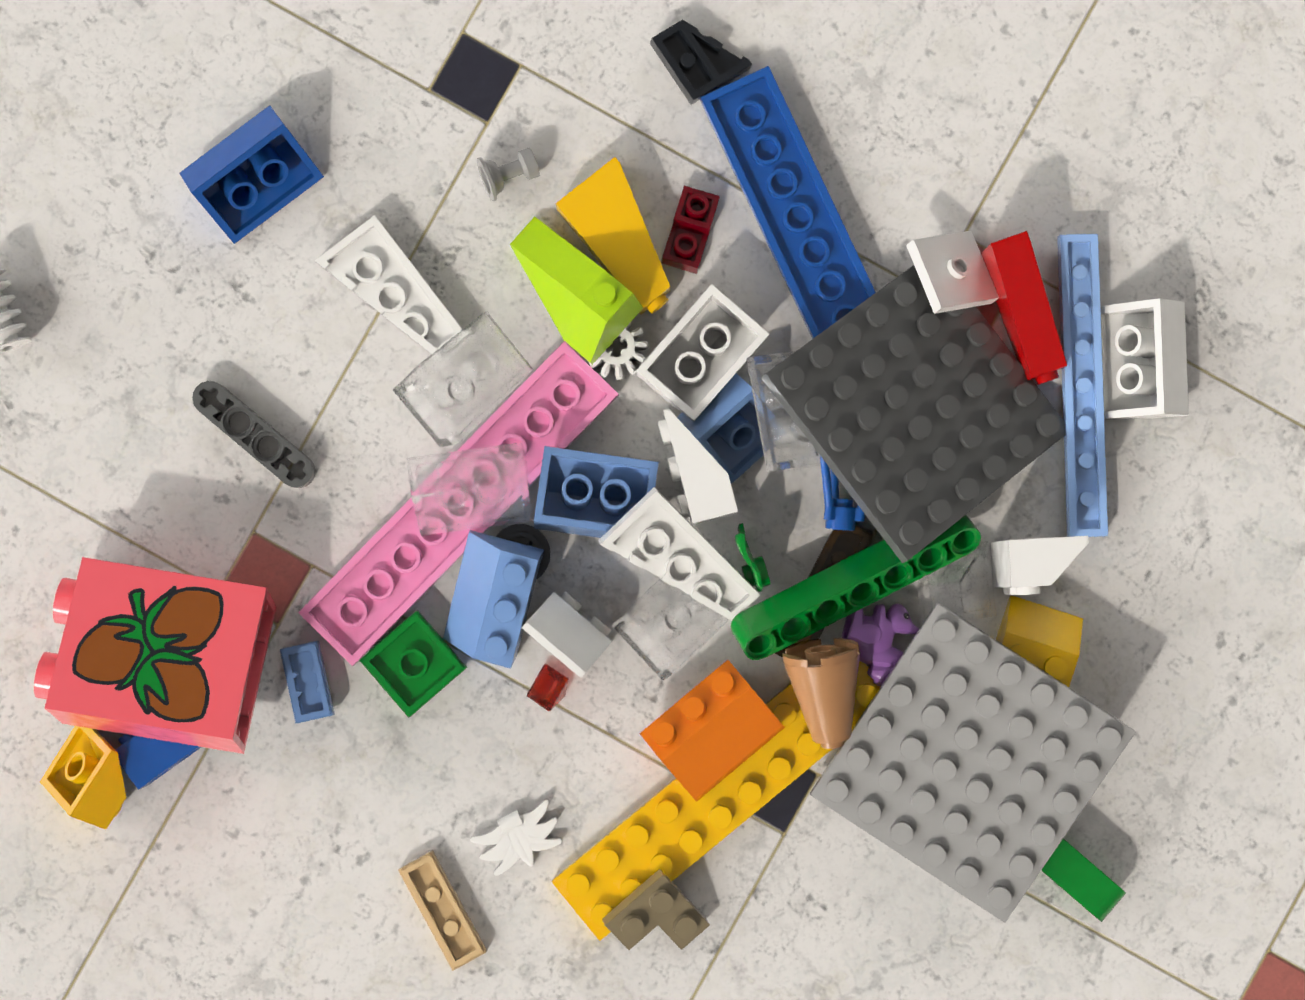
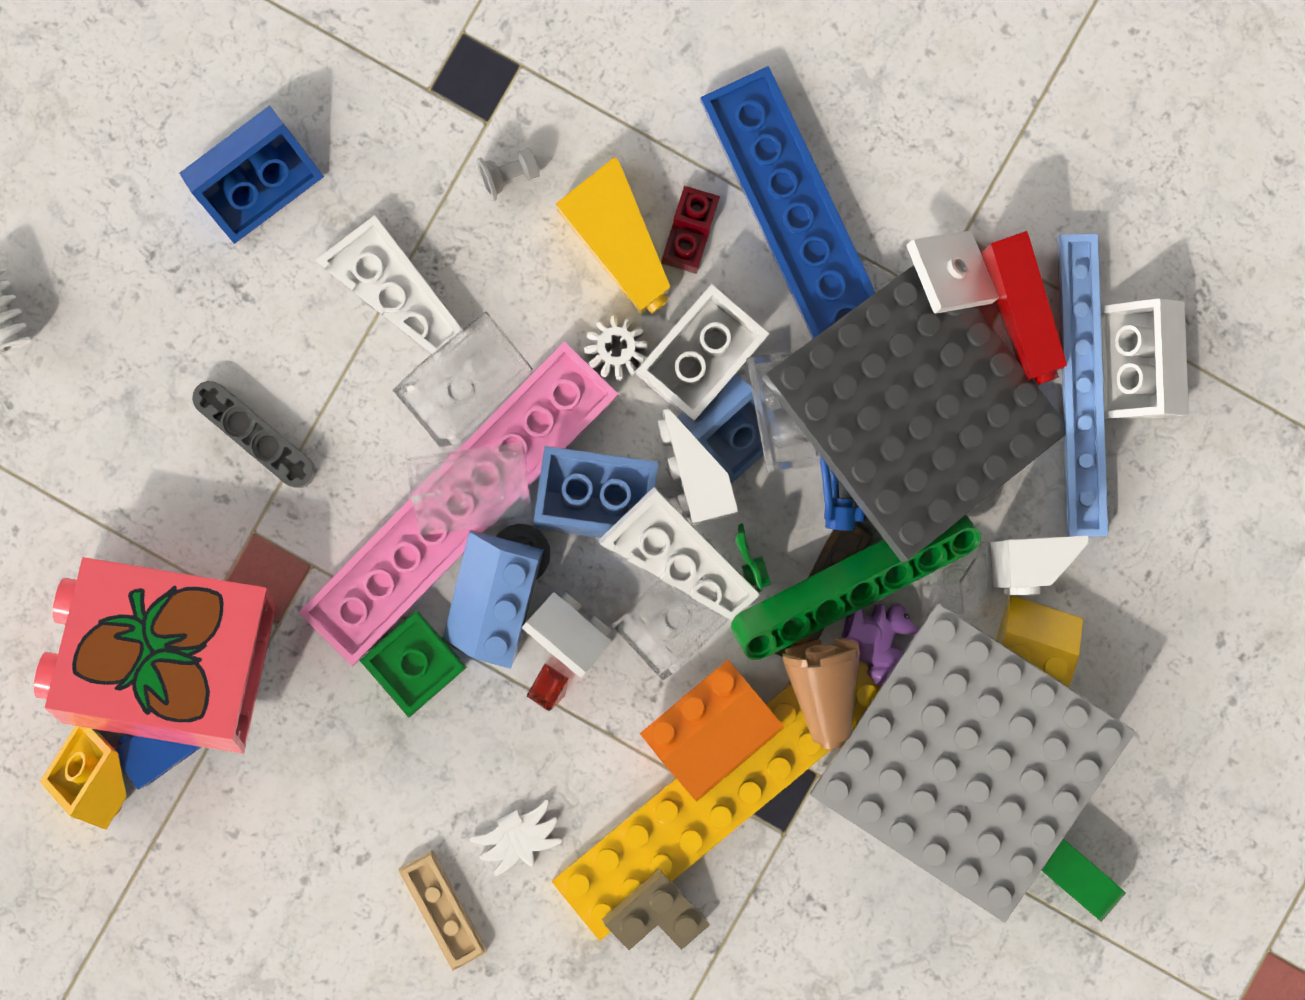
(307, 682): medium blue plate -> none
(577, 292): lime wedge -> none
(696, 60): black wing -> none

